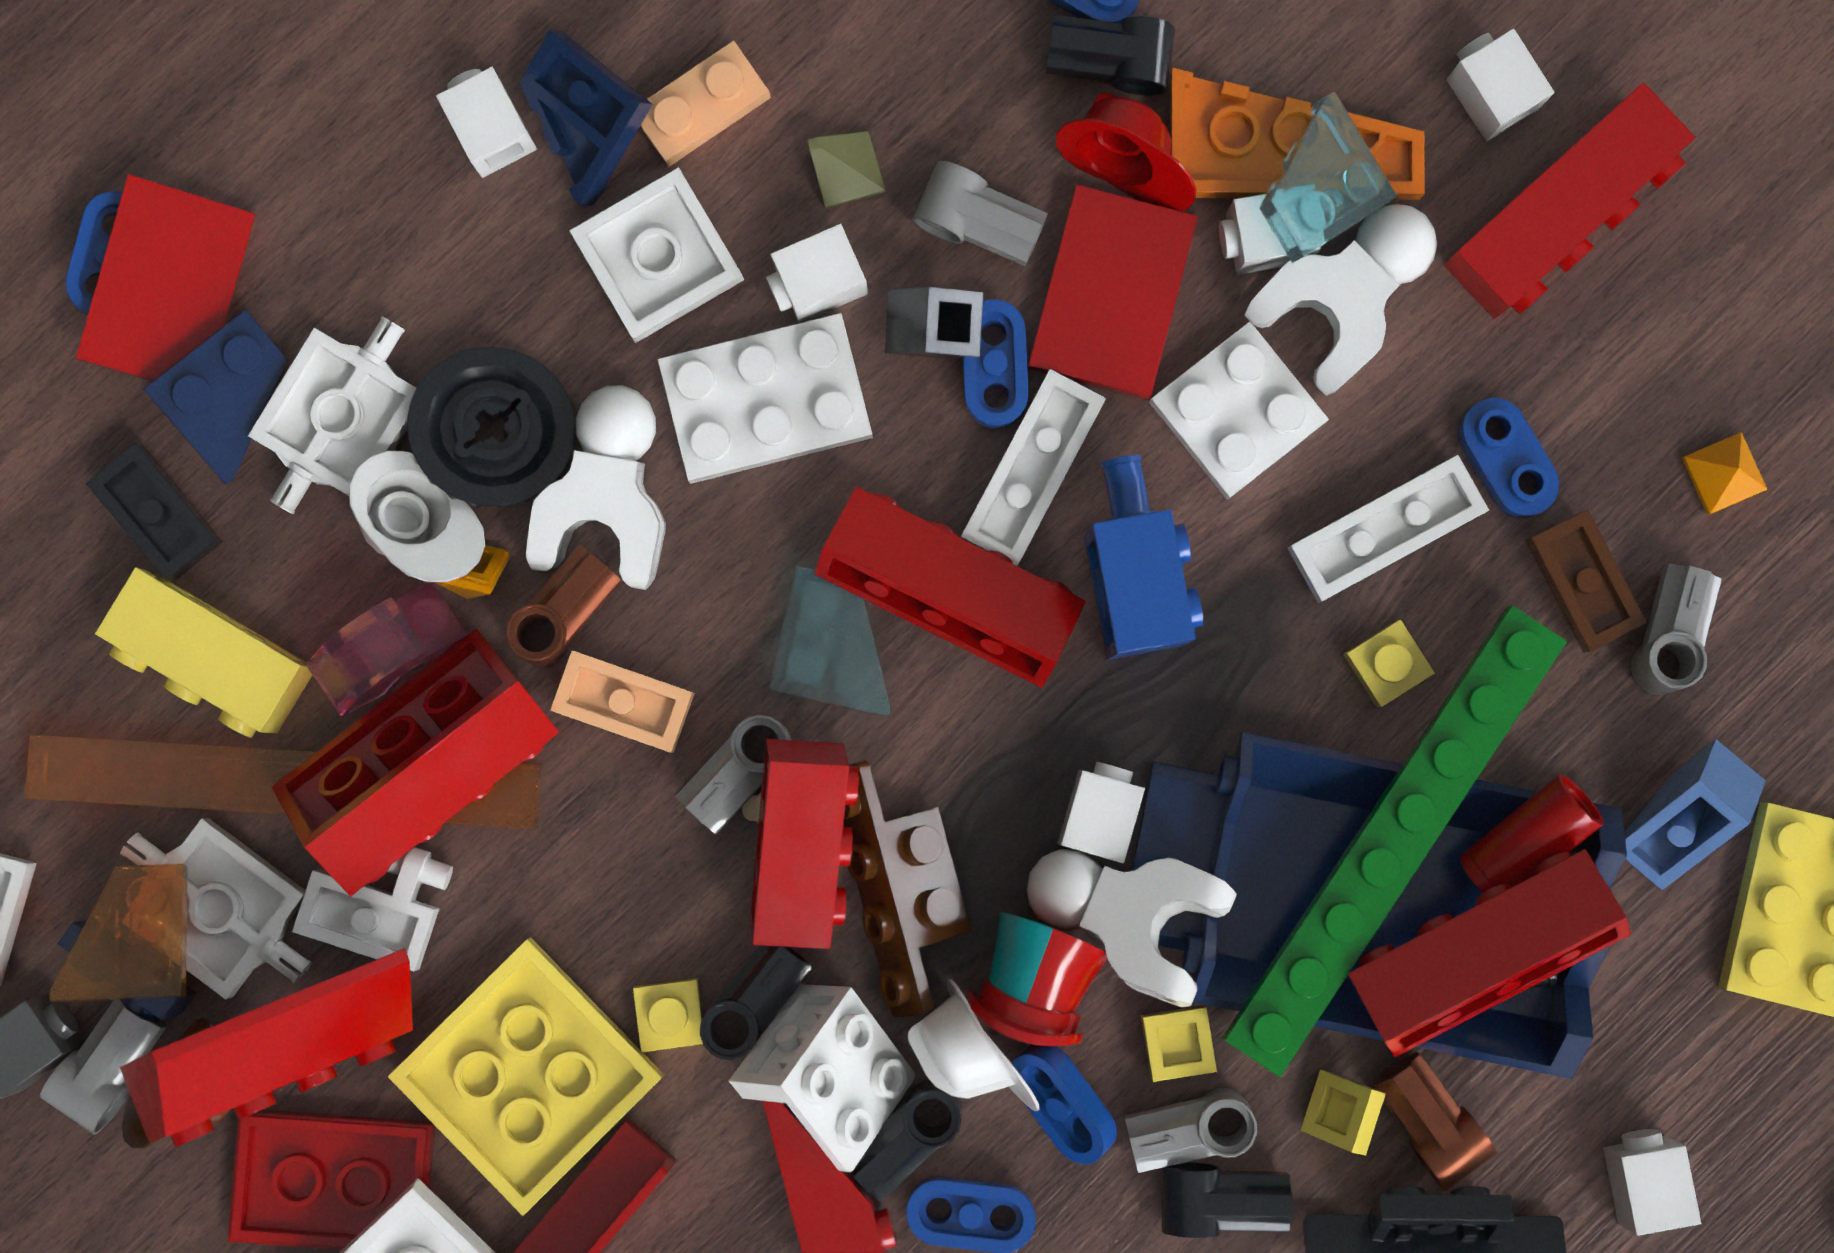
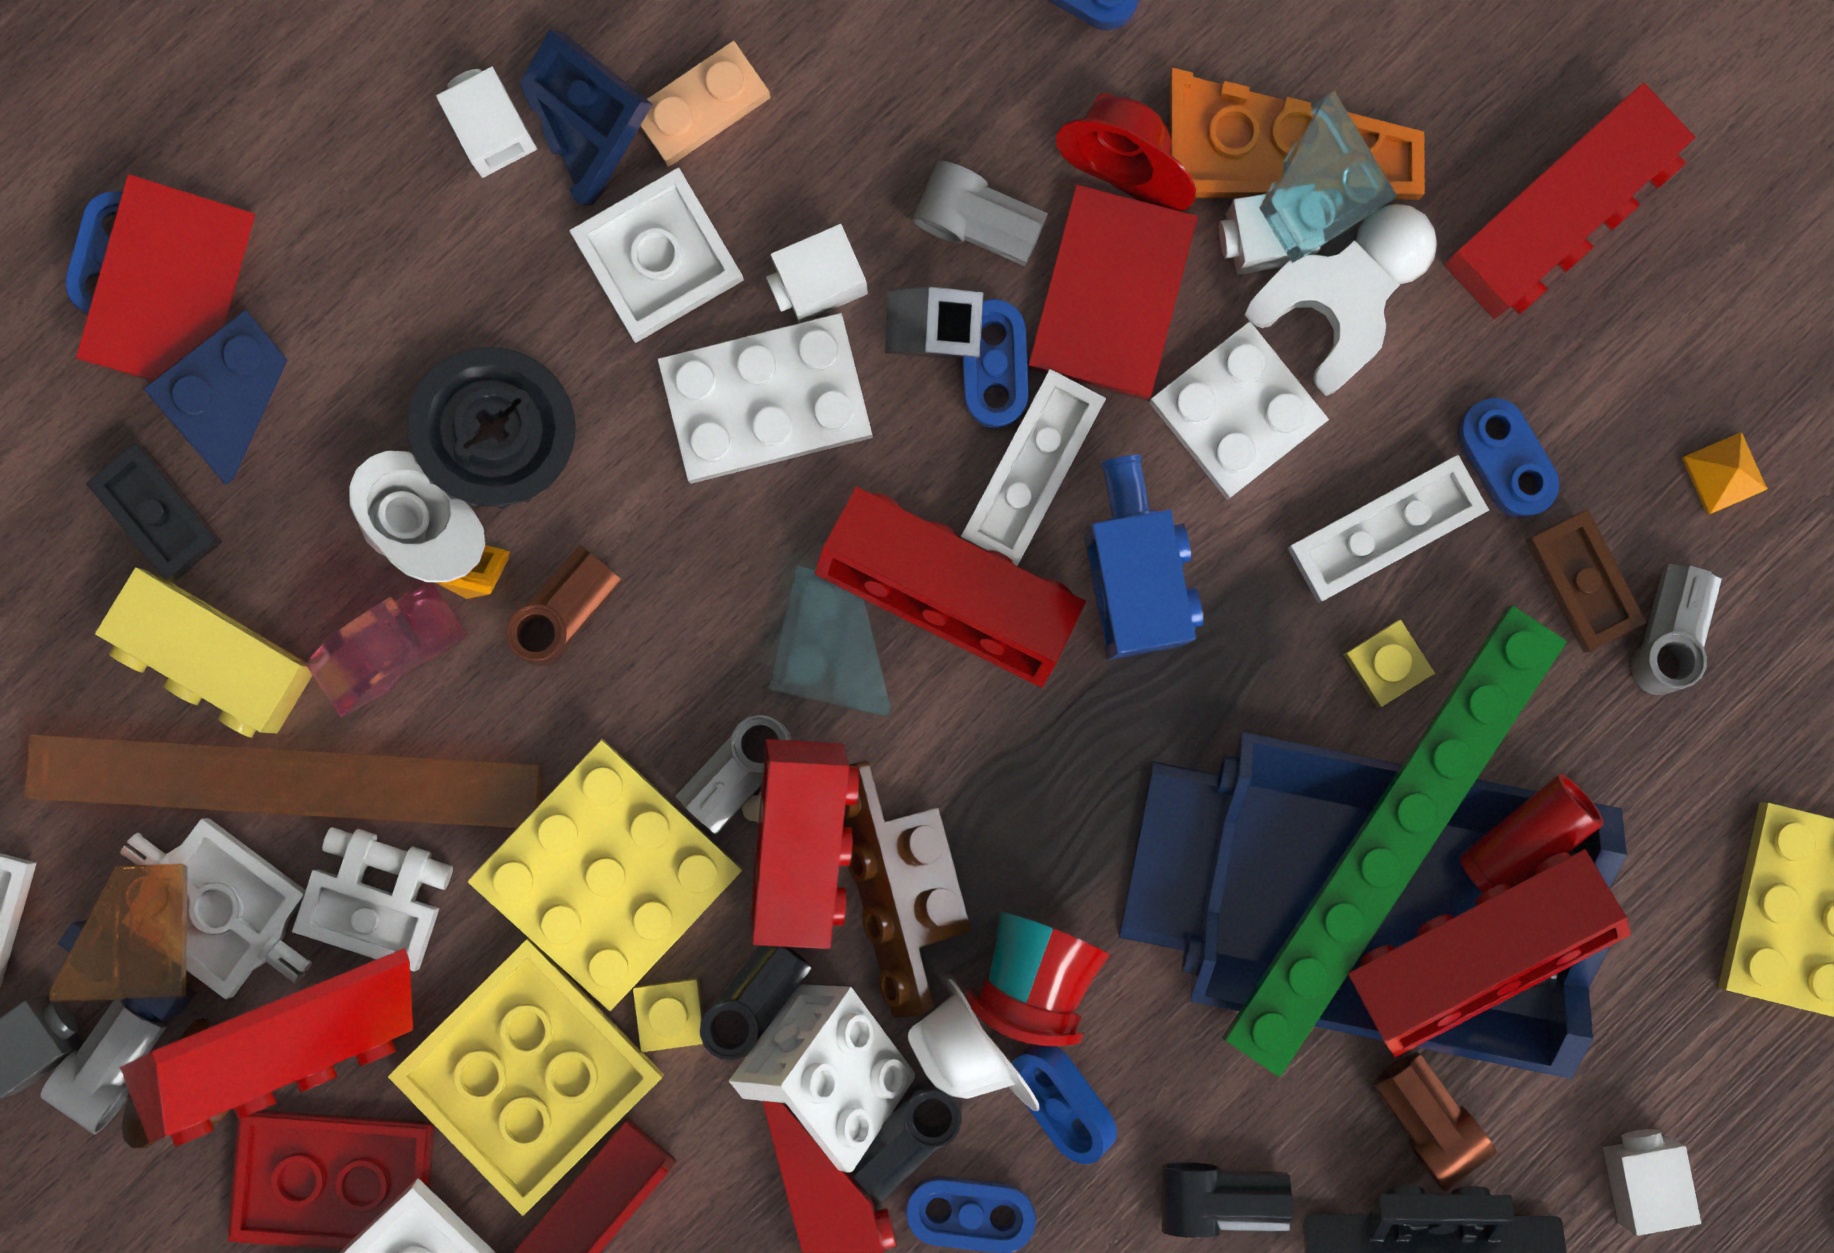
(334, 412): white plate -> none
(413, 763): red slope -> none
(604, 486): white piece -> none
(605, 874): none -> light yellow plate
(622, 701): light nougat plate -> none
(845, 168): olive slope -> none
(1102, 812): white brick -> none
(1127, 53): black piece -> none
(1127, 912): white piece -> none
(1178, 1043): light yellow plate -> none
(1181, 1131): light grey piece -> none
(1343, 1112): light yellow plate -> none
(1498, 83): white brick -> none
(1693, 814): medium blue slope -> none

